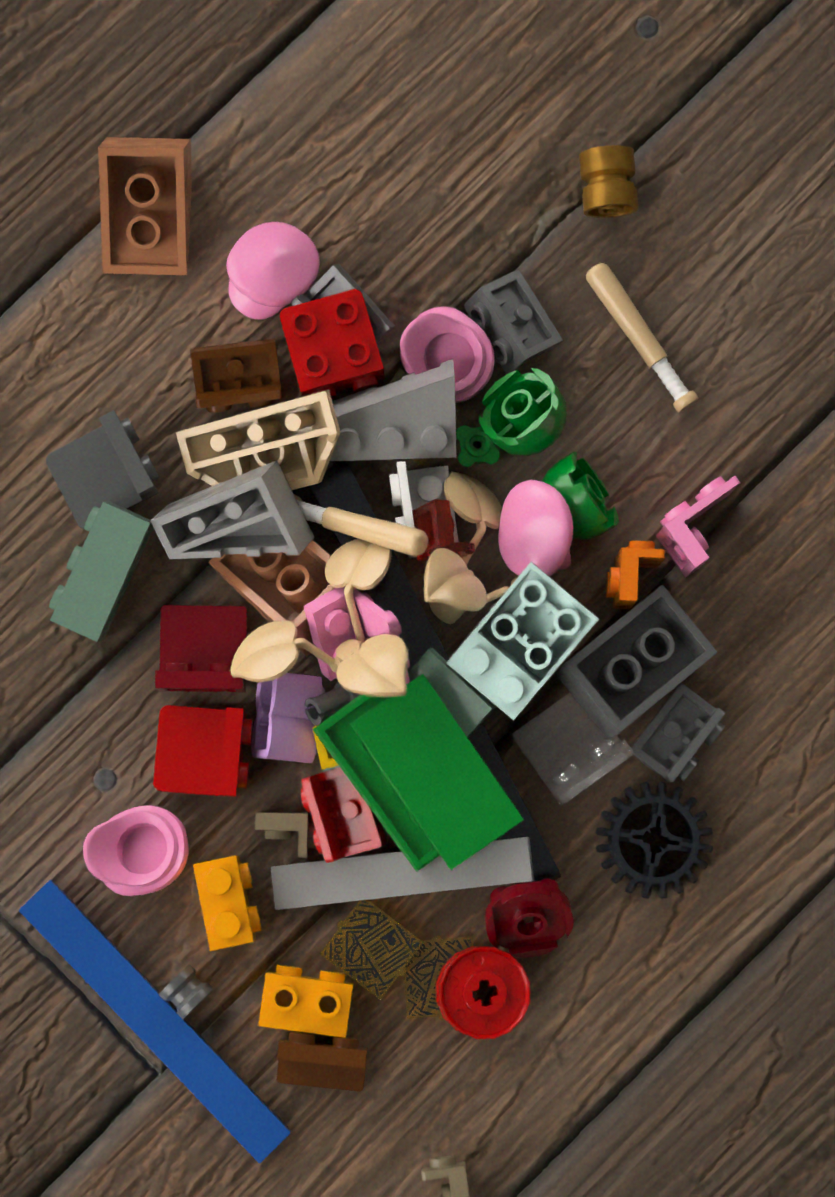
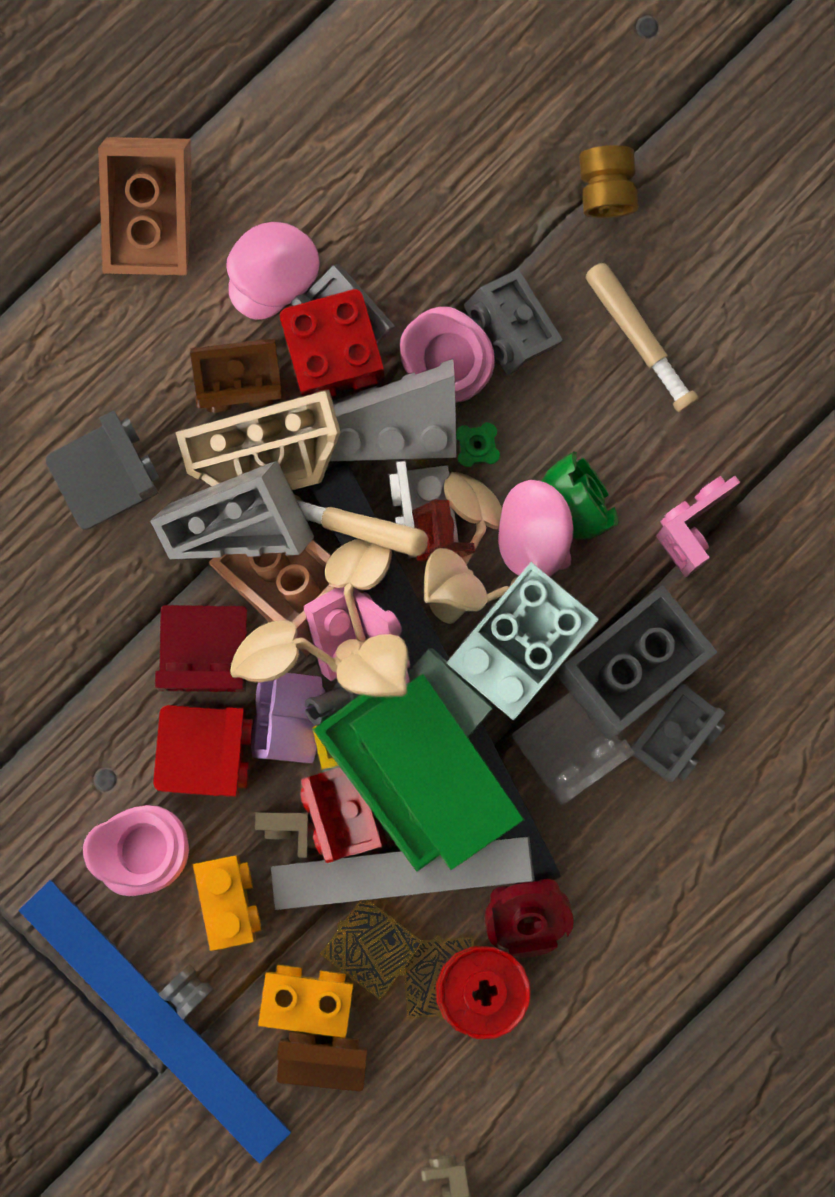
(100, 570): sand green brick -> none
(524, 412): green cylinder -> none
(623, 577): orange bracket -> none
(690, 846): black gear -> none

